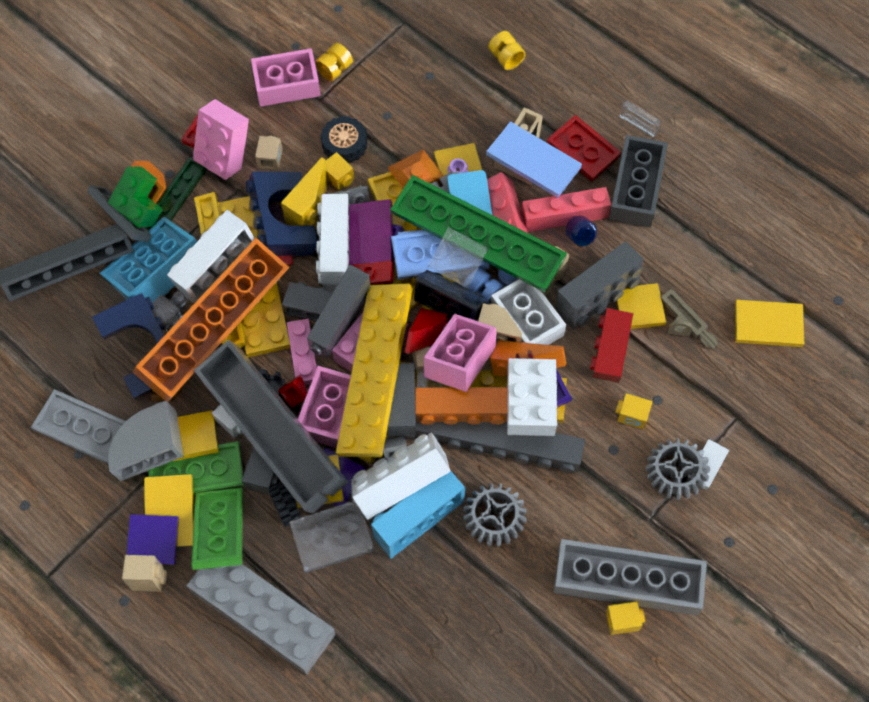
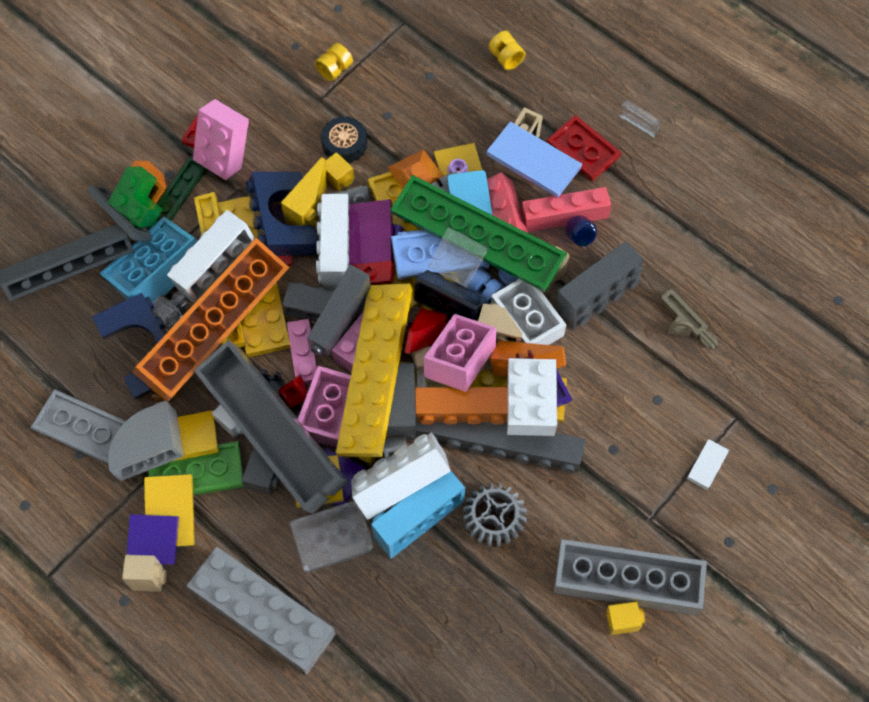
(218, 529): bright green tile -> none
(268, 153): tan brick -> none
(284, 503): black tyre -> none
(285, 77): bright pink brick -> none
(611, 345): red brick -> none
(633, 411): yellow brick -> none
(638, 181): dark grey brick -> none
(645, 304): yellow tile -> none
(669, 469): light grey gear -> none
(769, 323): yellow tile -> none

